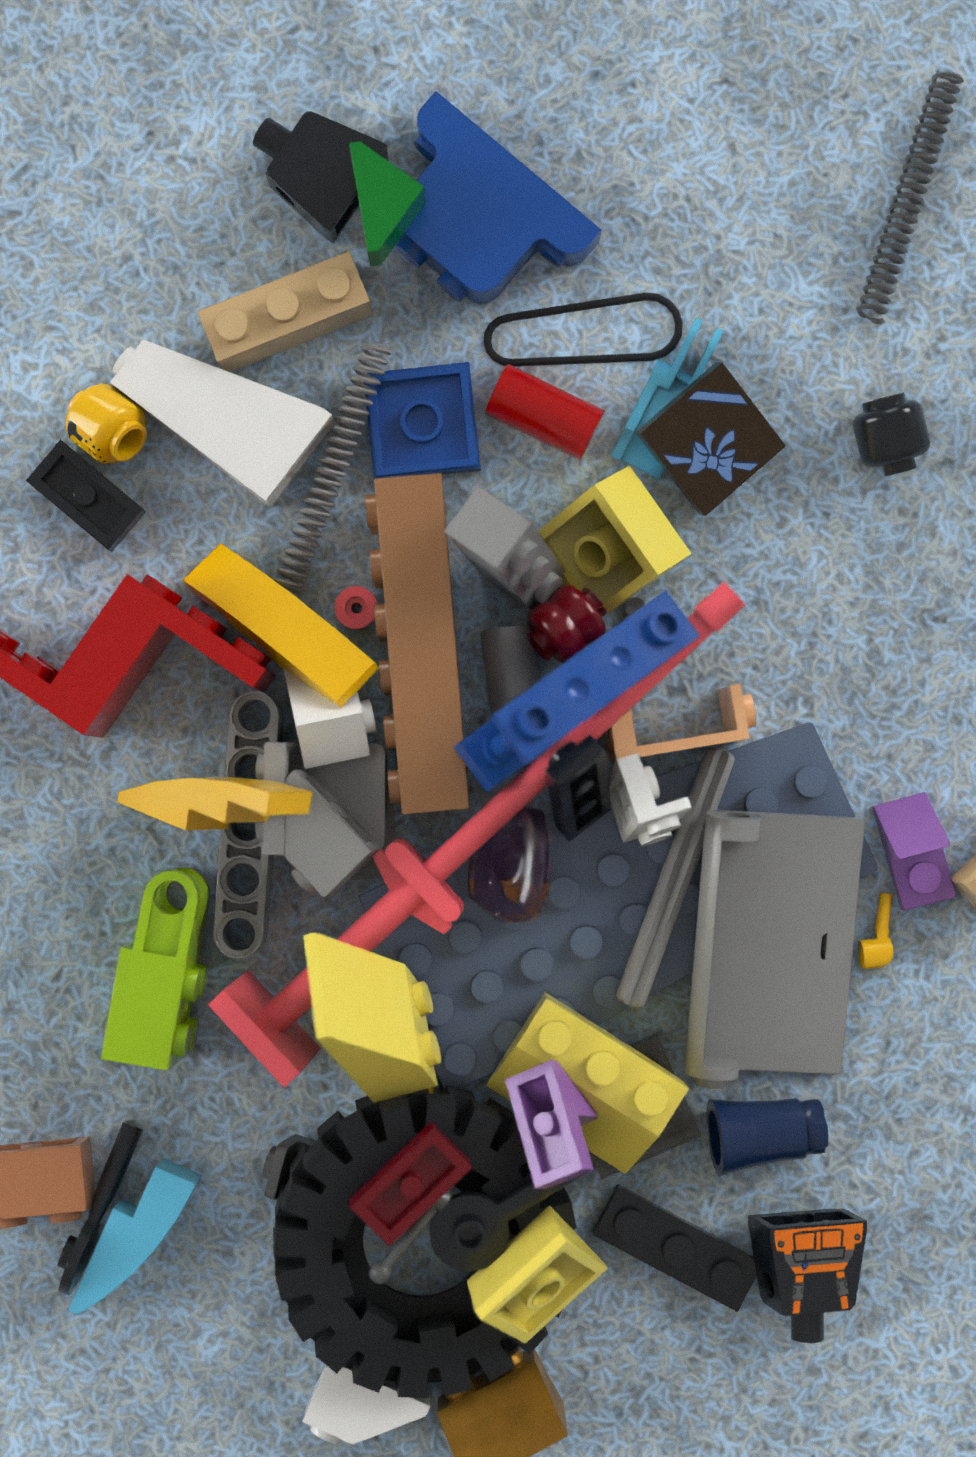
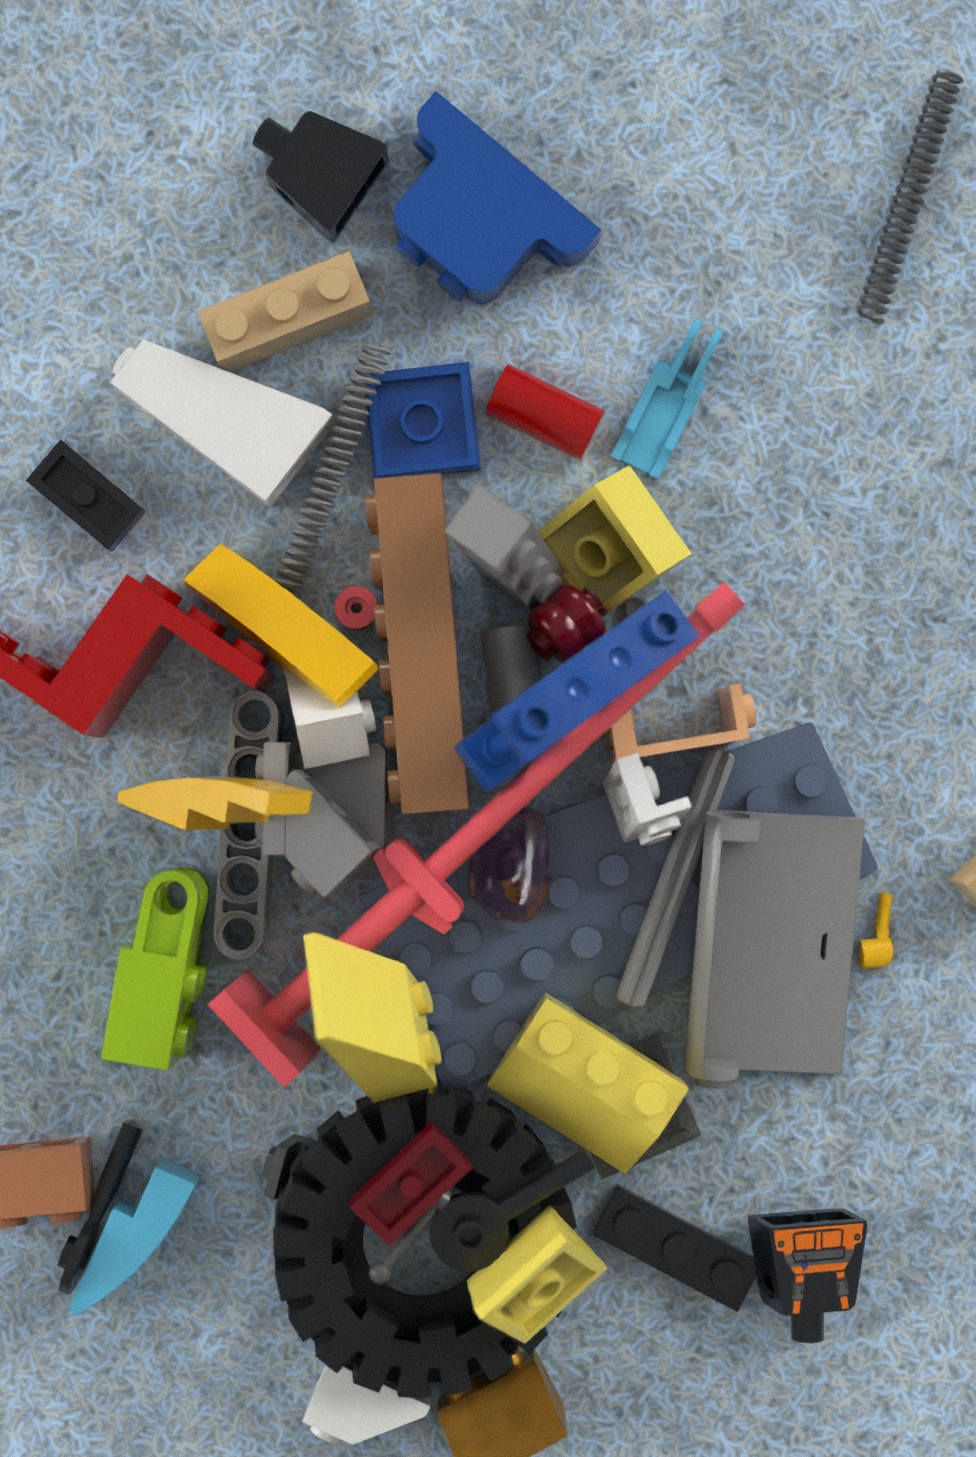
(106, 424): yellow head -> none
(386, 200): green slope -> none
(549, 1122): medium lavender slope -> none
(578, 307): black piece -> none
(578, 786): black plate -> none
(710, 438): dark brown tile -> none
(763, 1132): dark blue plant -> none
(891, 433): black head -> none
(915, 851): medium lavender slope -> none

